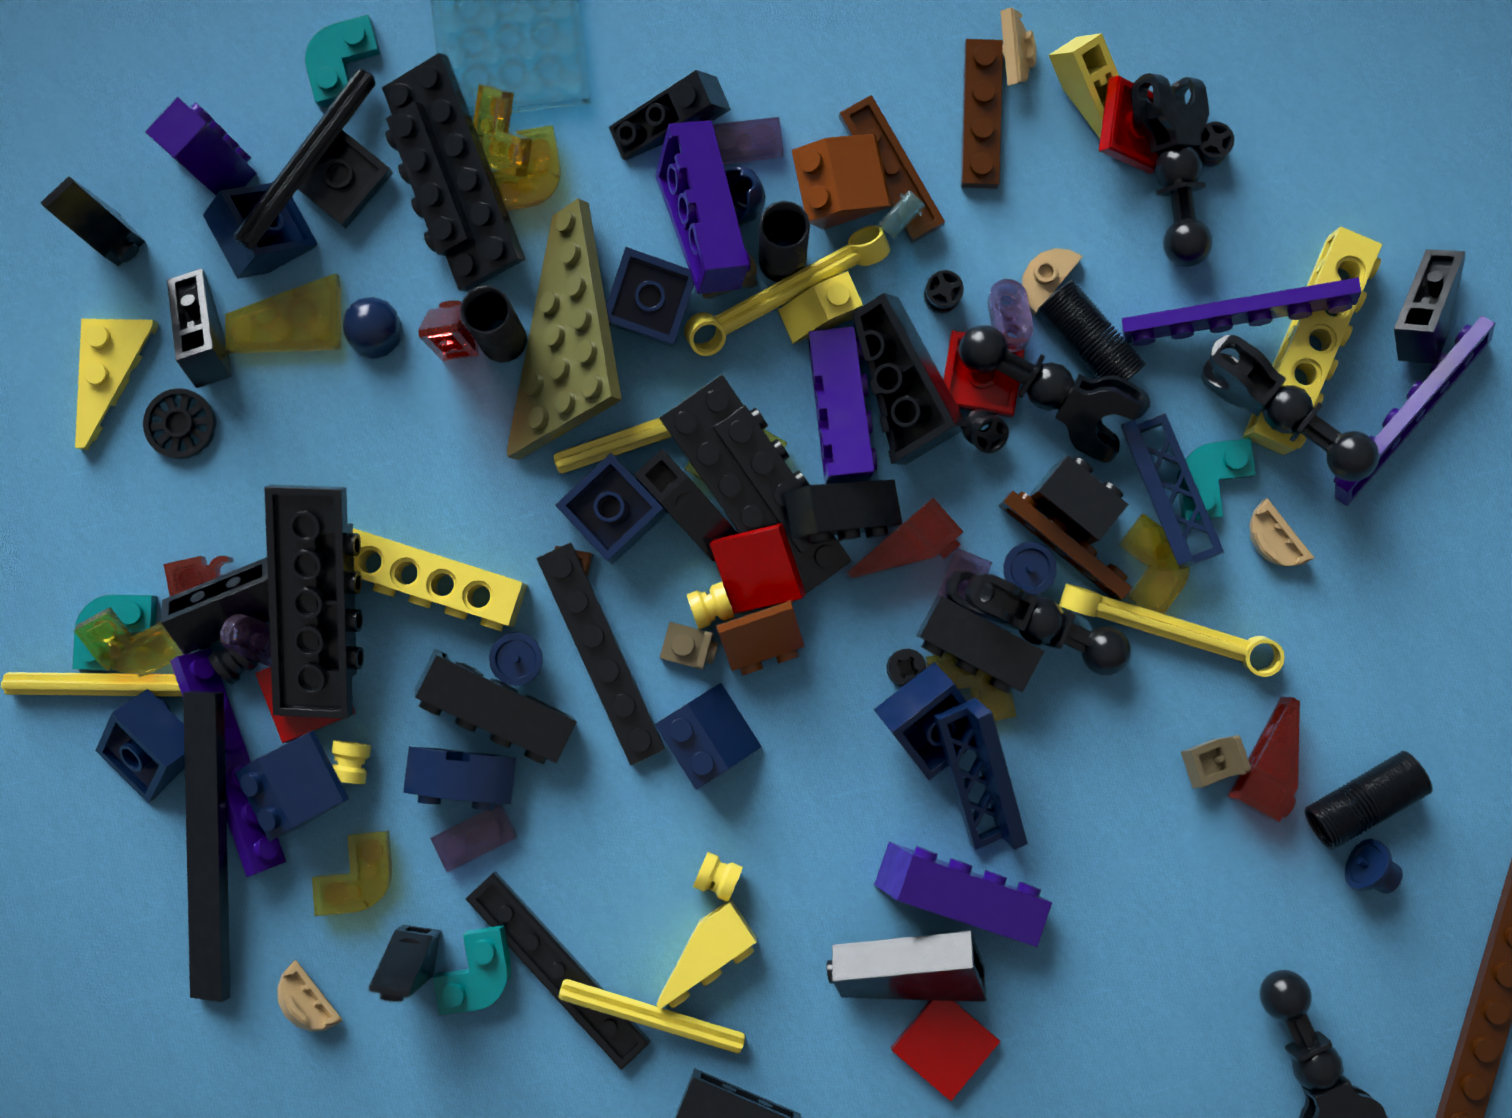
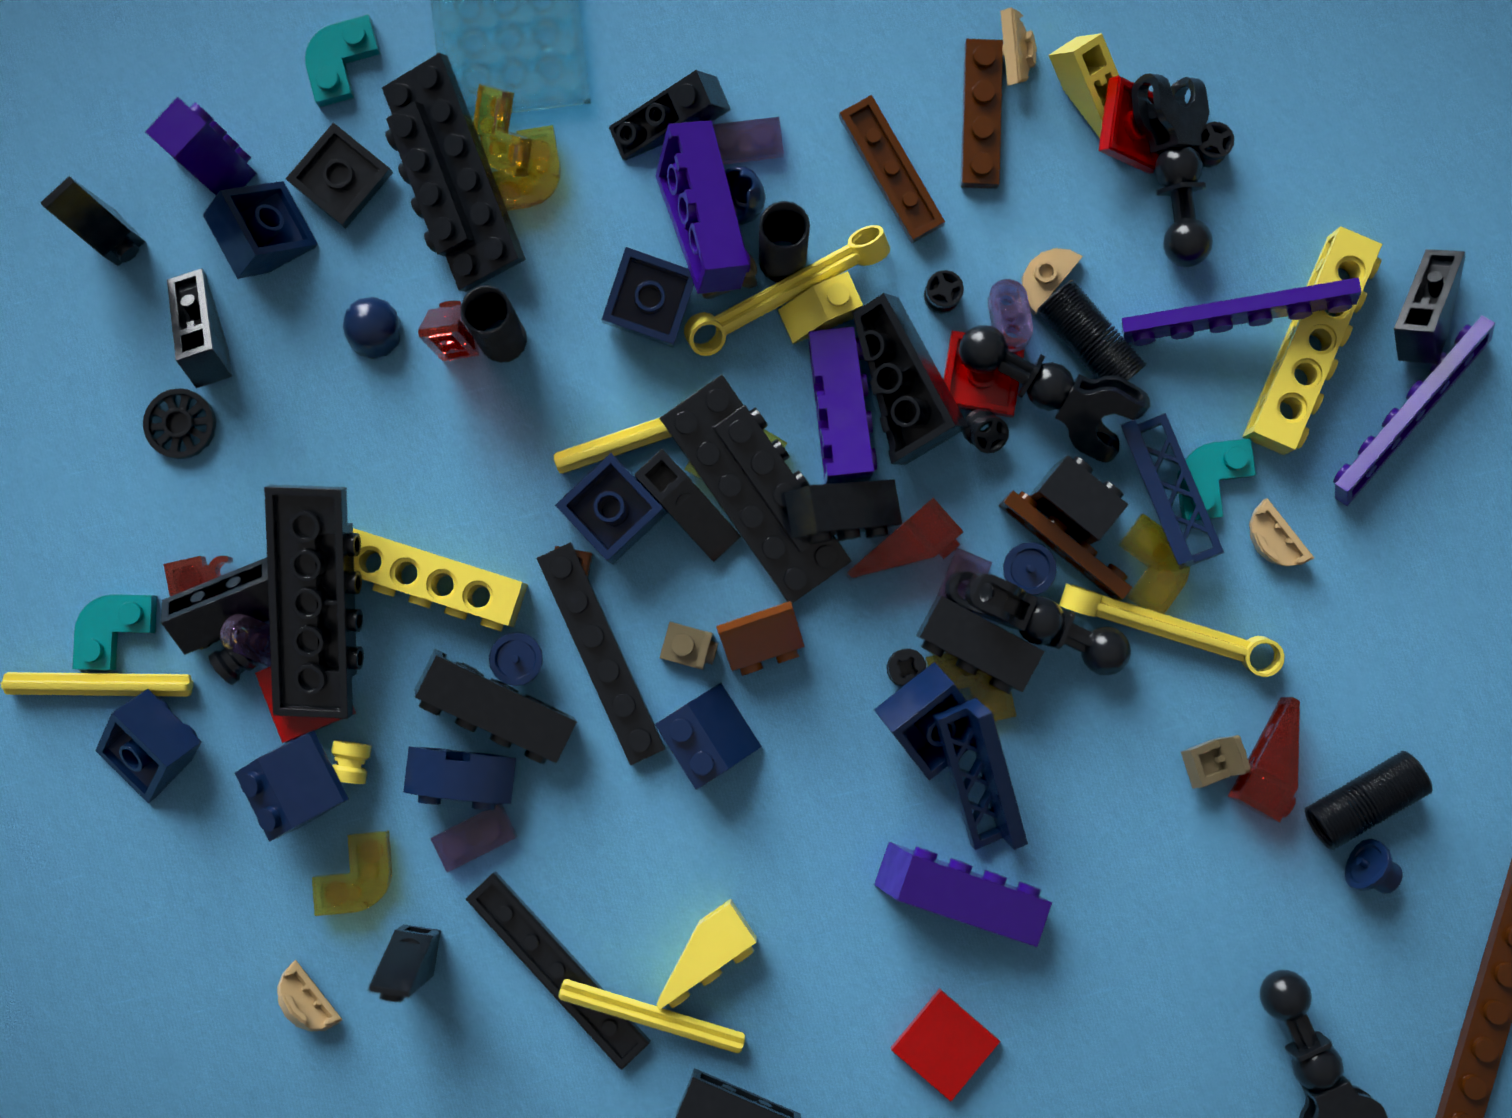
(105, 362): light yellow wing -> none
(117, 649): clear yellow plate -> none
(206, 845): black tile -> none
(255, 851): dark purple plate -> none
(290, 321): clear yellow wing -> none
(304, 159): black axle -> none
(485, 978): teal plate -> none
(569, 349): olive wing -> none
(708, 606): light yellow wheel -> none
(717, 876): light yellow wheel -> none
(758, 568): red tile -> none
(841, 179): dark orange slope -> none
(902, 214): clear light blue pin -> none
(910, 968): slope -> none
(1286, 408): black piece -> none

